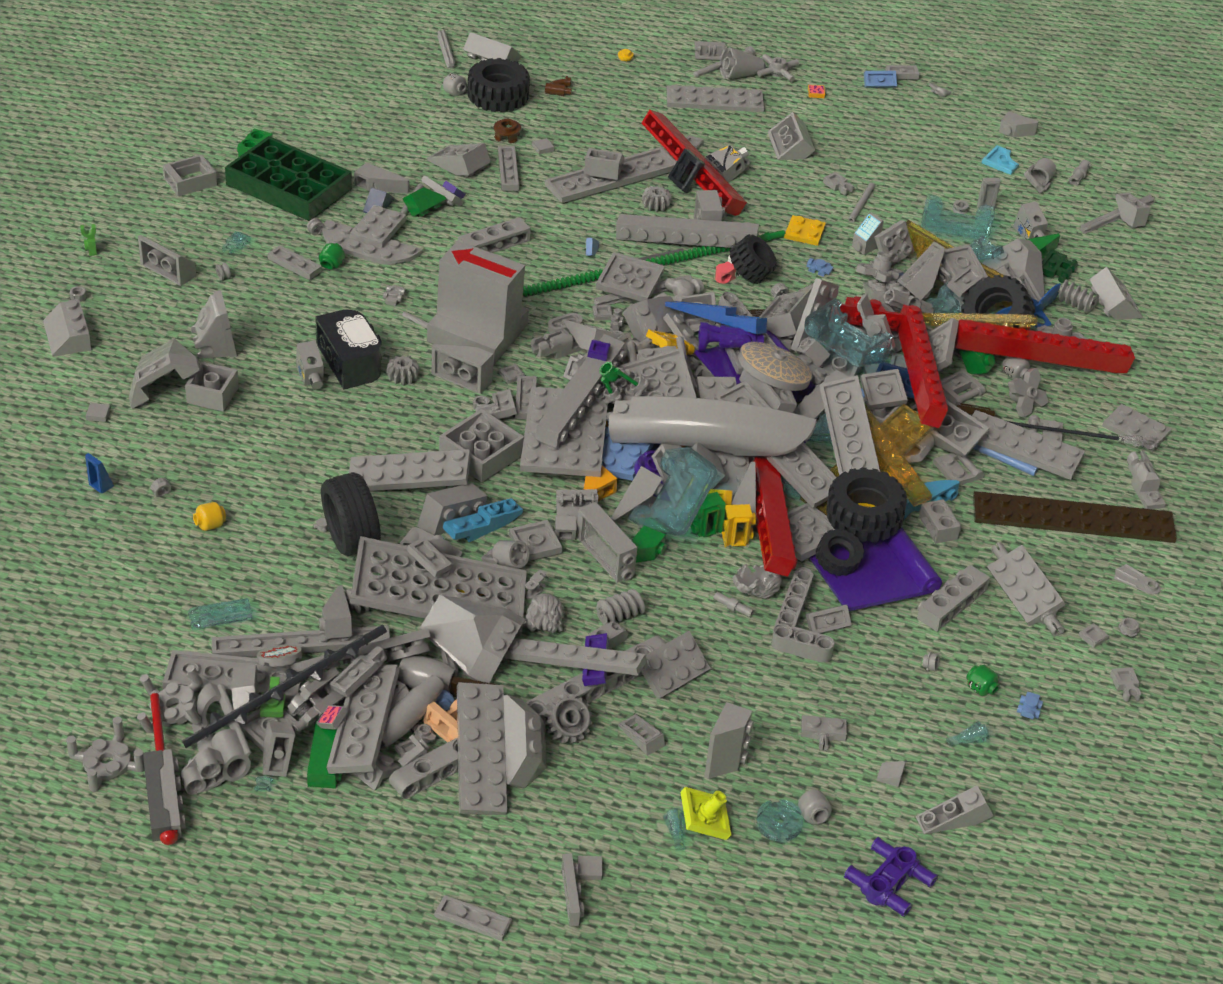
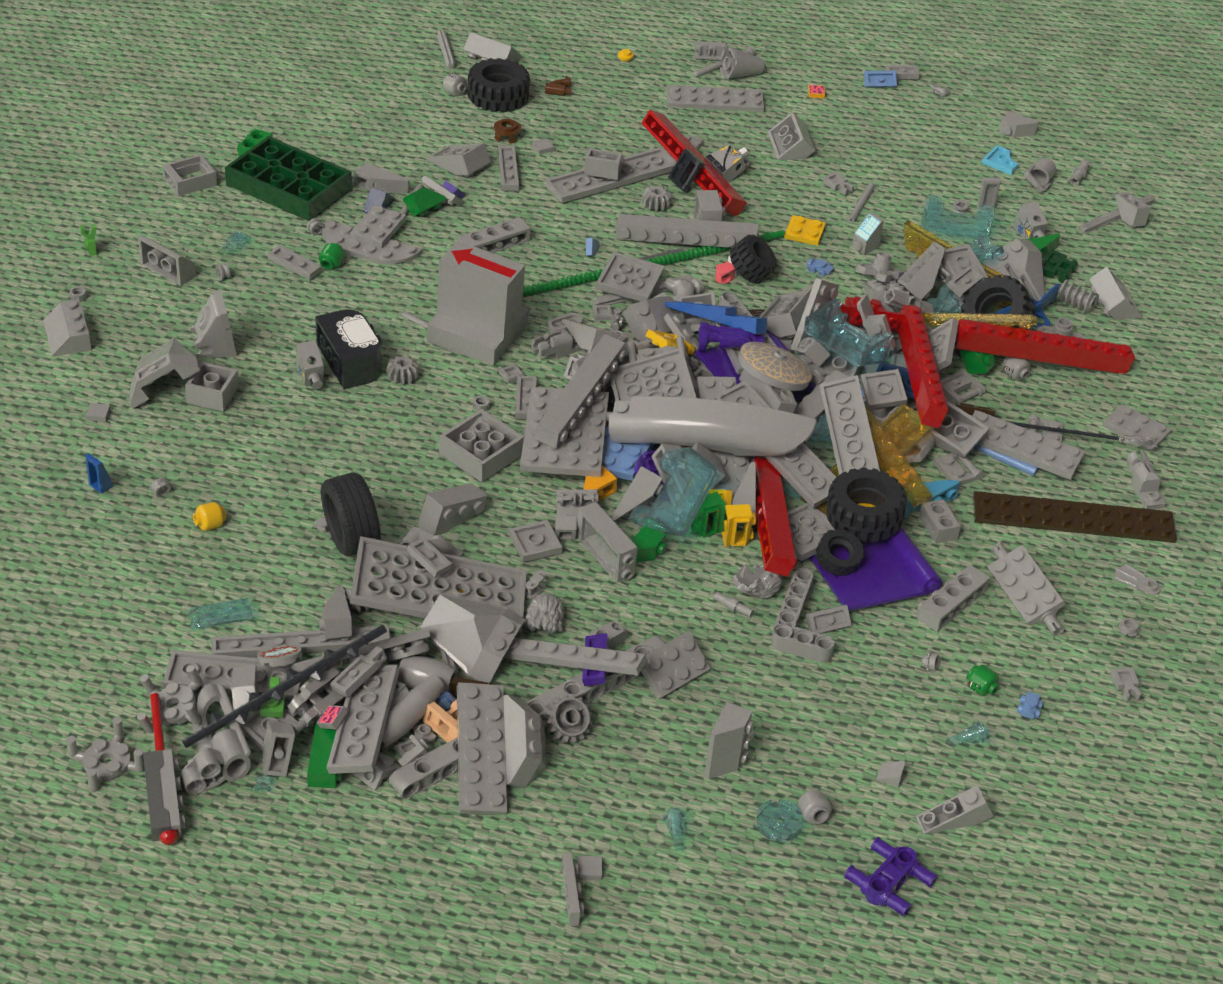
(393, 294): light grey piece -> none
(413, 469): light grey plate -> none
(463, 366): light grey slope -> none
(473, 917): light grey tile -> none
(486, 520): dark azure slope -> none
(503, 405): light grey plate -> none
(508, 553): light grey piece -> none
(599, 350): dark purple tile -> none
(618, 376): plant -> none
(620, 604): light grey piece -> none
(647, 745): light grey slope -> none
(709, 810): neon yellow plate -> none
(778, 67): light grey bar -> none
(779, 289): light grey axle -> none
(823, 729): light grey plate -> none
(890, 242): light grey plate -> none
(1026, 393): light grey plant -> none
(1093, 635): light grey tile -> none

